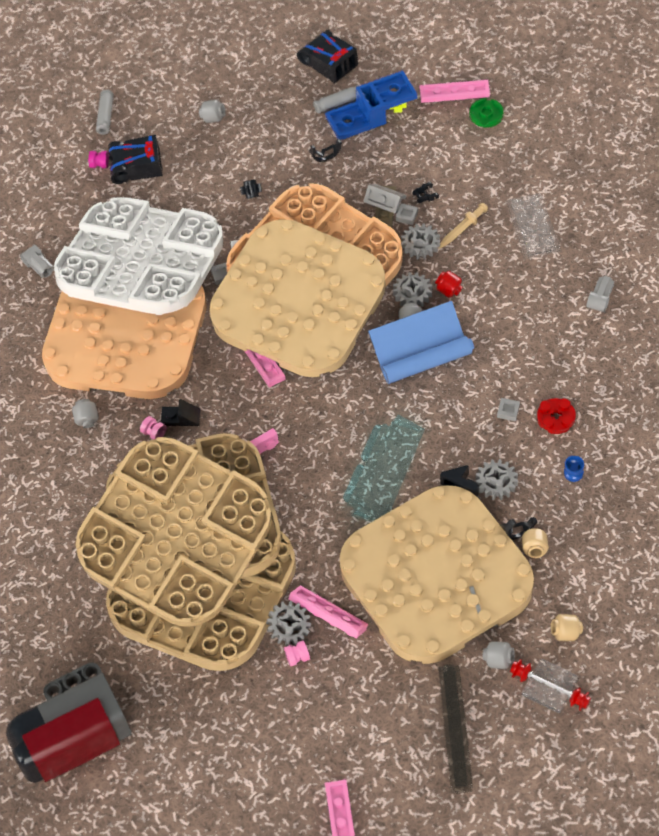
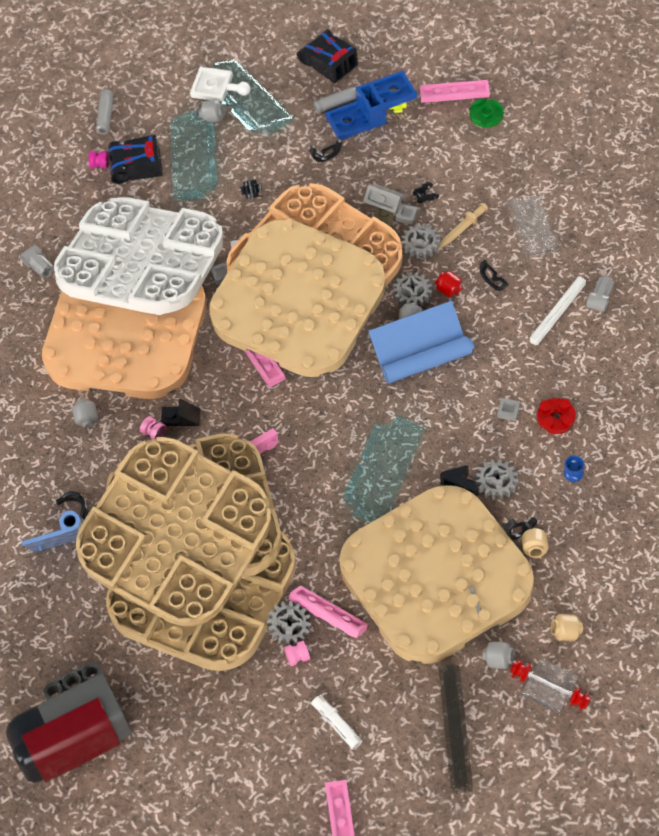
(69, 496): none -> black helmet
(70, 525): none -> medium blue door
(192, 158): none -> clear light blue slope
(214, 84): none -> white plate
(258, 108): none -> clear light blue slope
(333, 718): none -> white pin
(483, 266): none -> black helmet
(557, 311): none -> white axle

